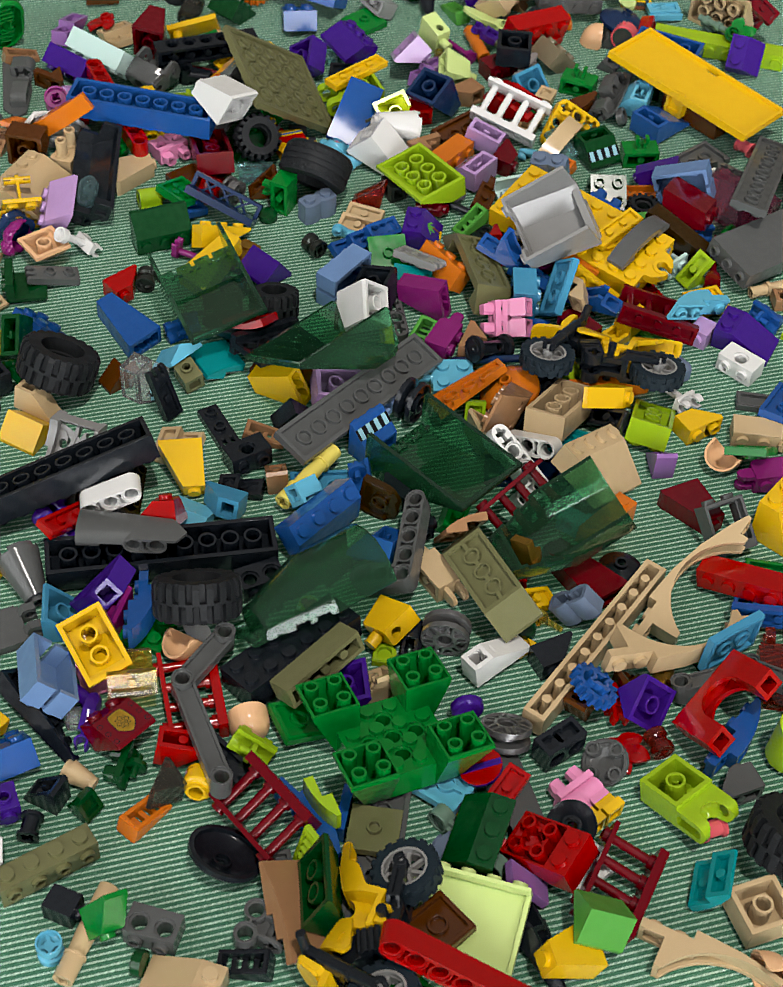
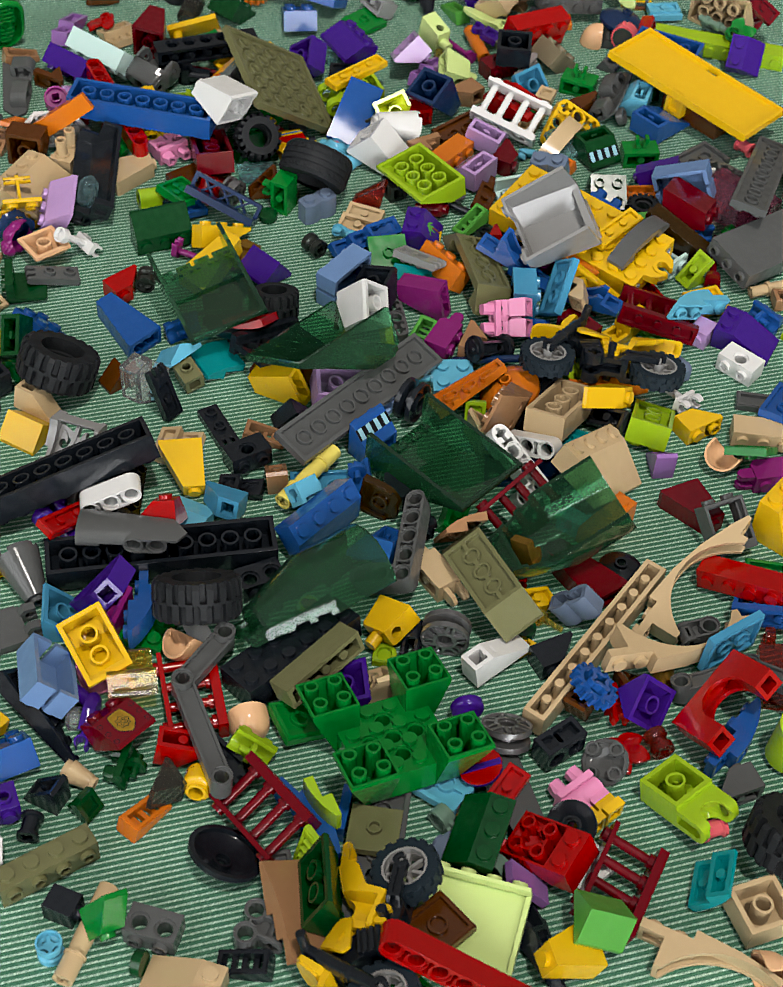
(698, 630): none -> dark grey piece

